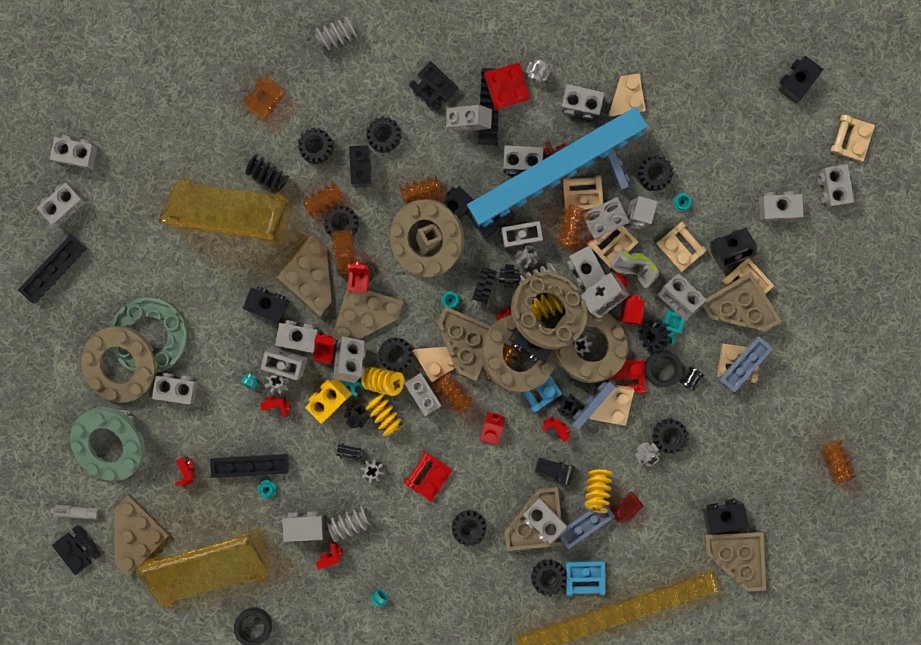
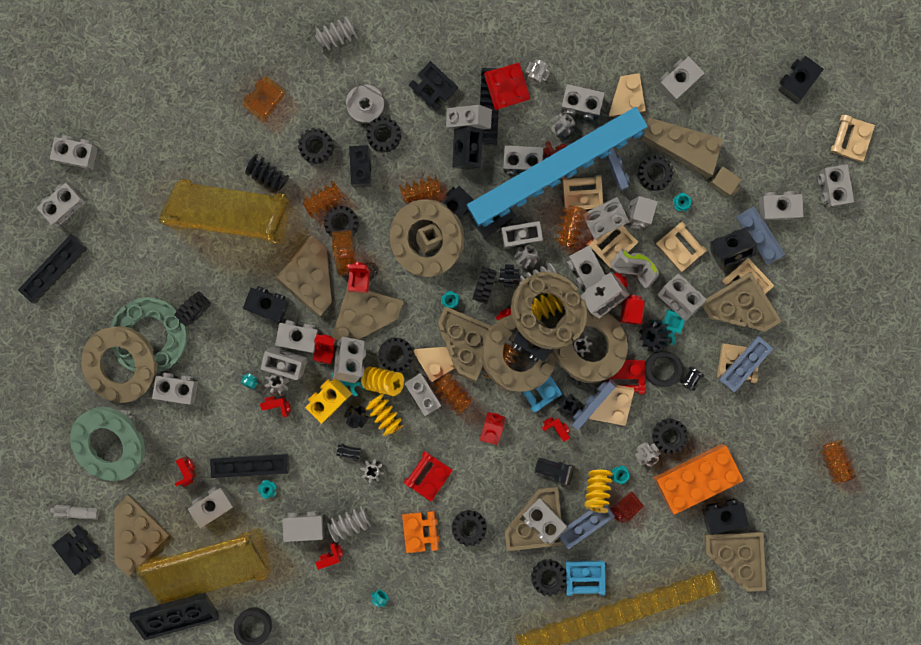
(174, 616): none -> black plate
(192, 309): none -> black tyre
(200, 509): none -> light grey brick
(365, 93): none -> light grey plate
(414, 531): none -> orange plate
(467, 148): none -> black brick
(563, 125): none -> light grey gear
(625, 474): none -> teal plate
(687, 146): none -> dark tan wedge
(688, 70): none -> light grey brick
(698, 479): none -> orange brick
(725, 182): none -> dark tan brick
(766, 242): none -> sand blue plate

